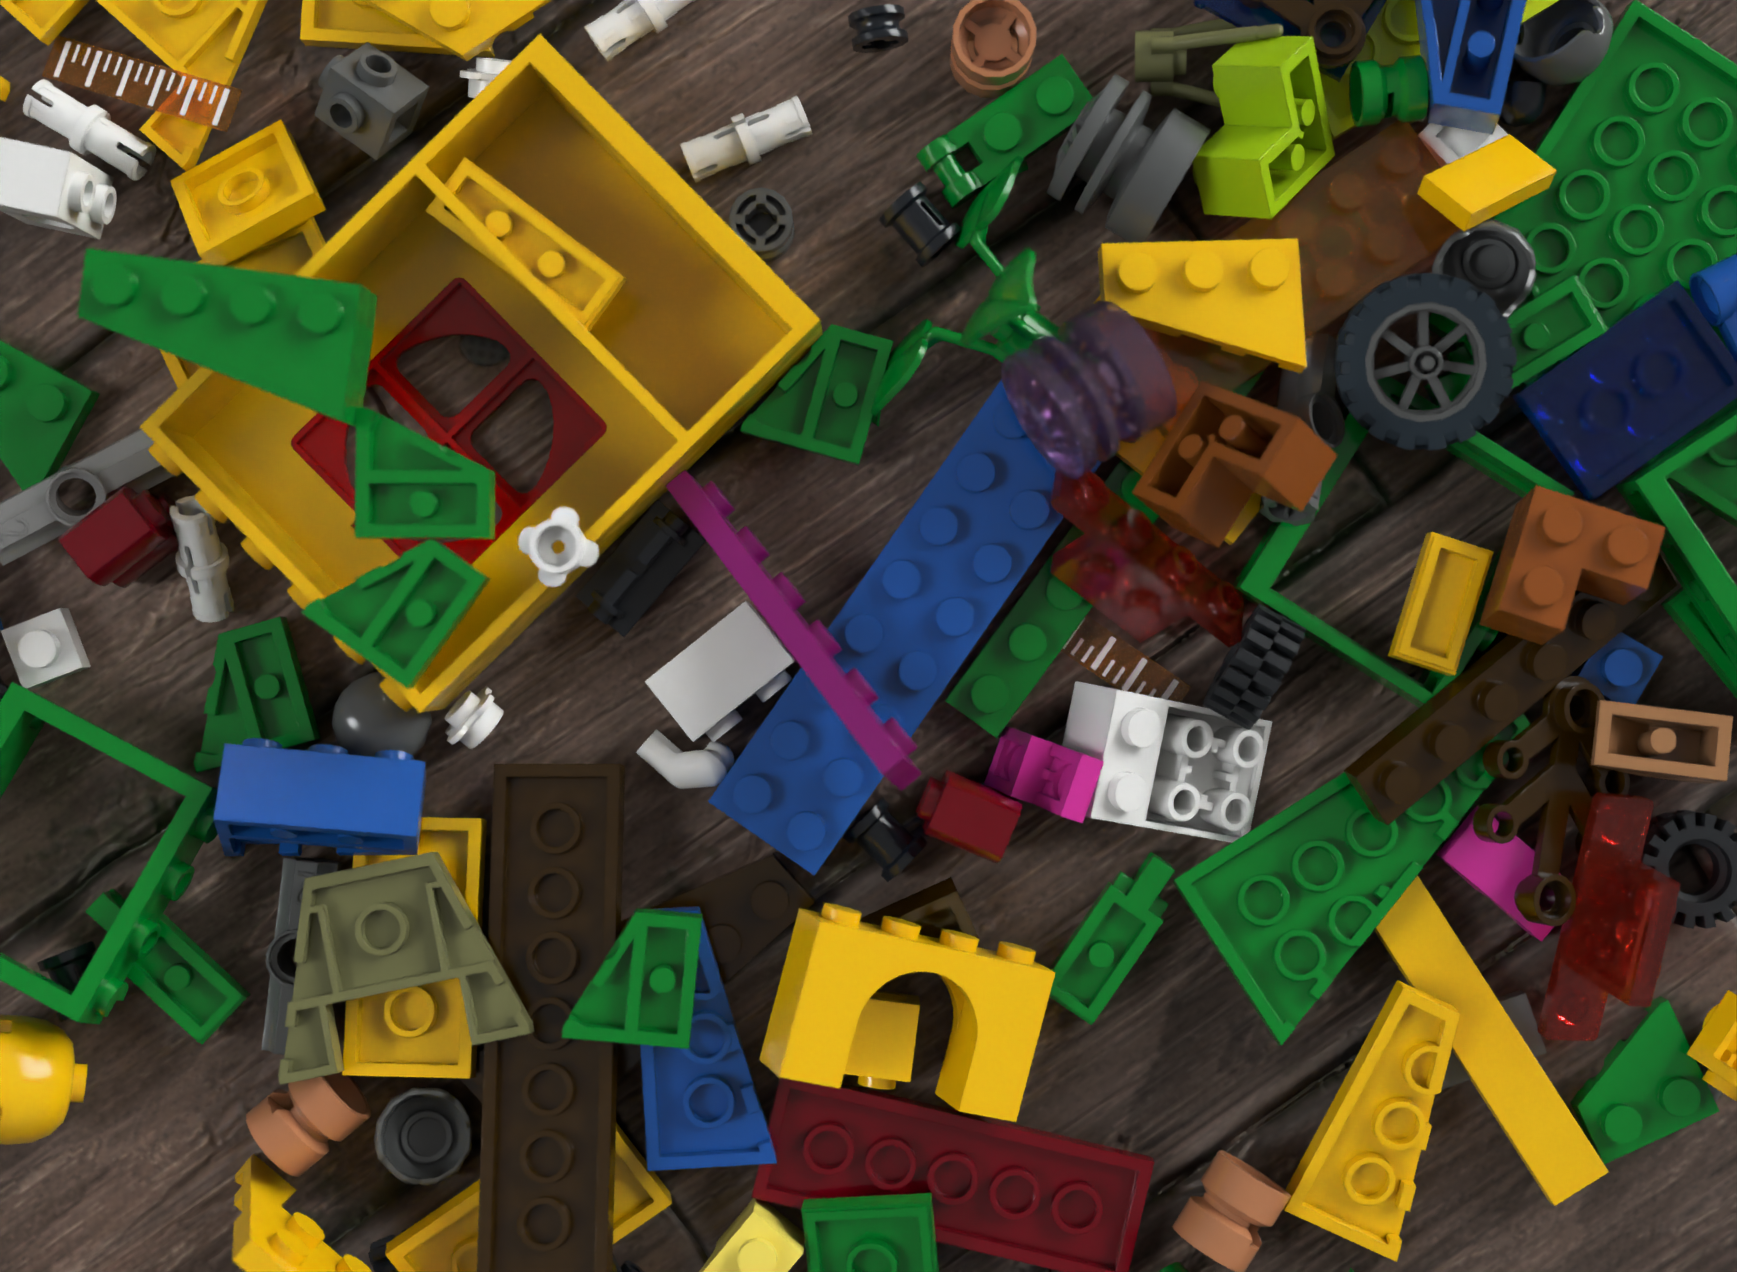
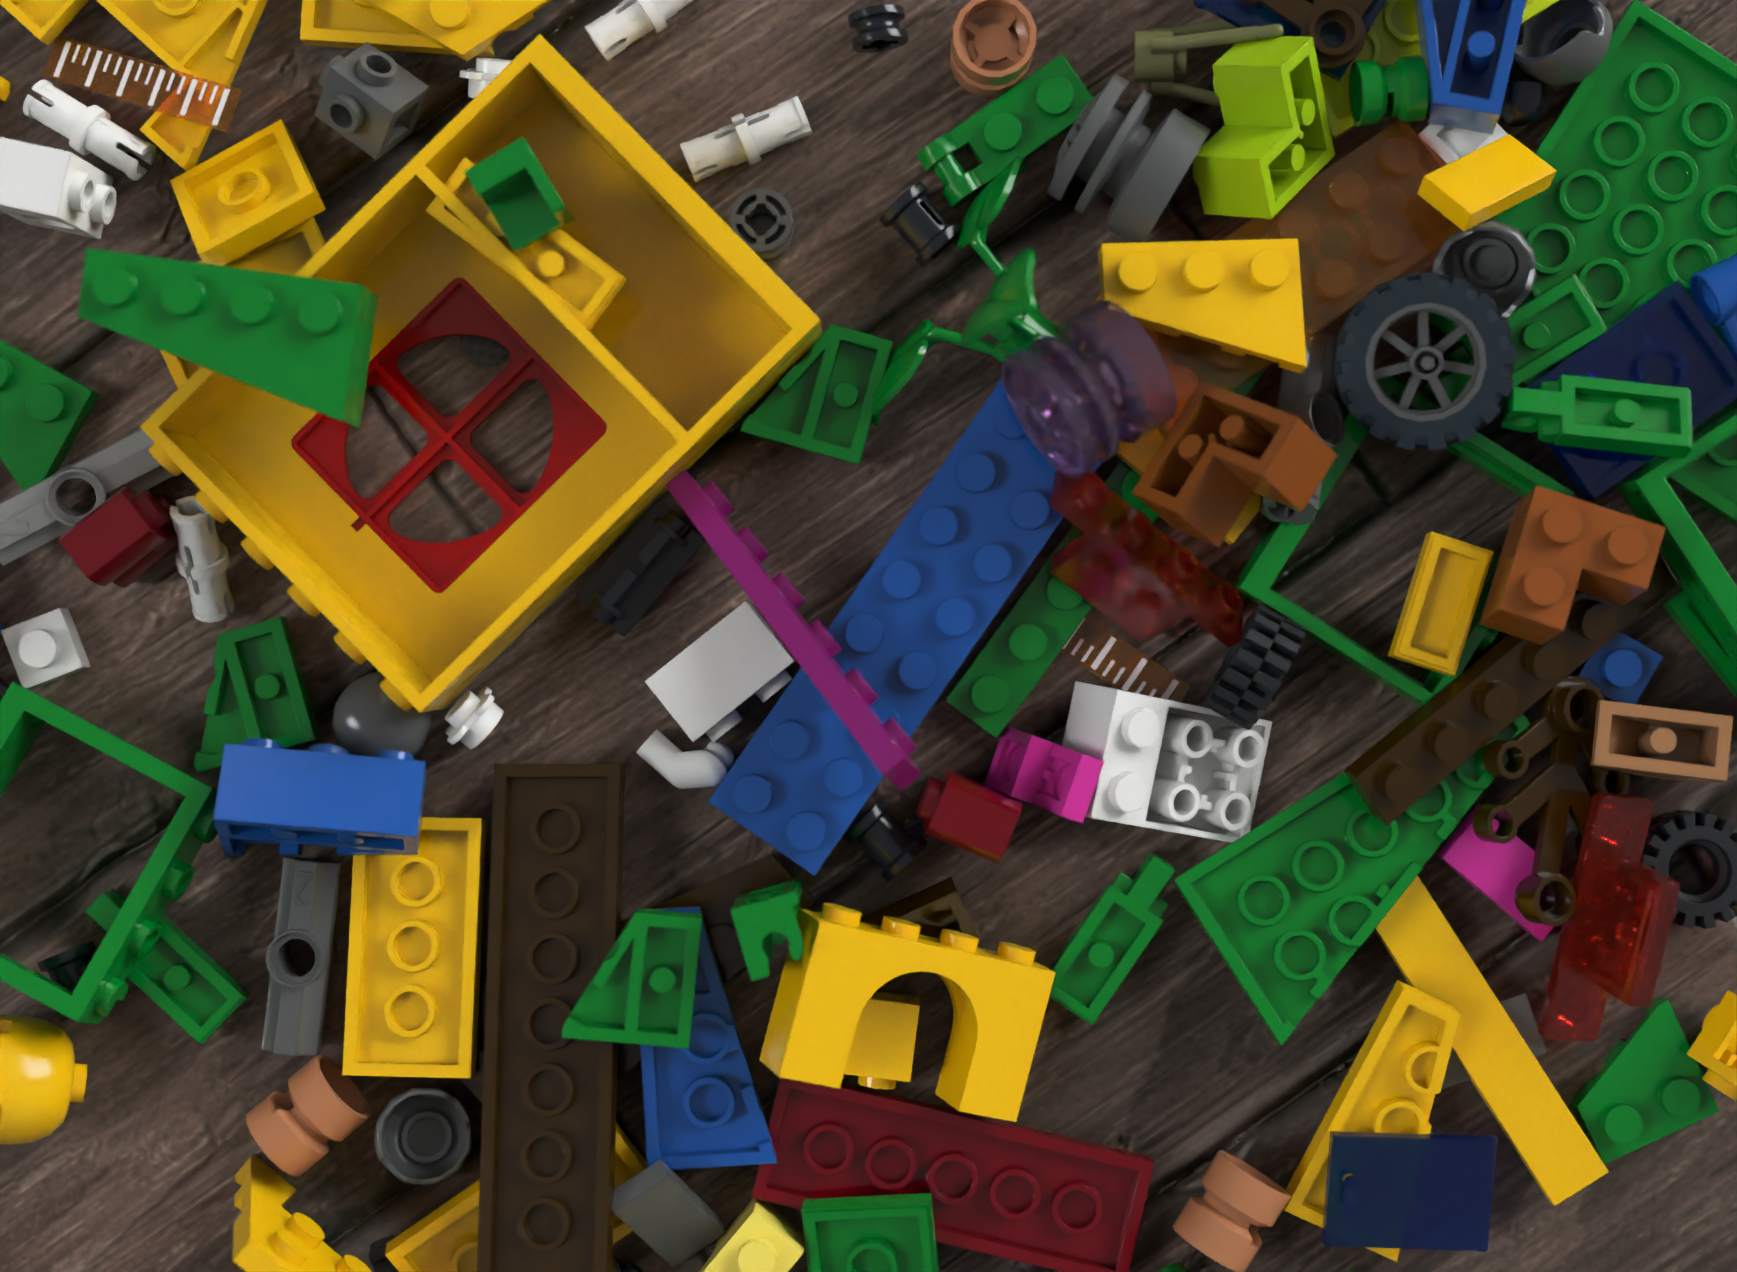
(384, 933): olive wing -> none
(403, 610): green wing -> none
(417, 486): green wing -> none
(519, 194): none -> green panel
(539, 543): white plate -> none
(666, 1213): none -> dark grey tile
(767, 912): none -> green hinge
(1409, 1191): none -> clear blue container
(1604, 415): none -> green hinge

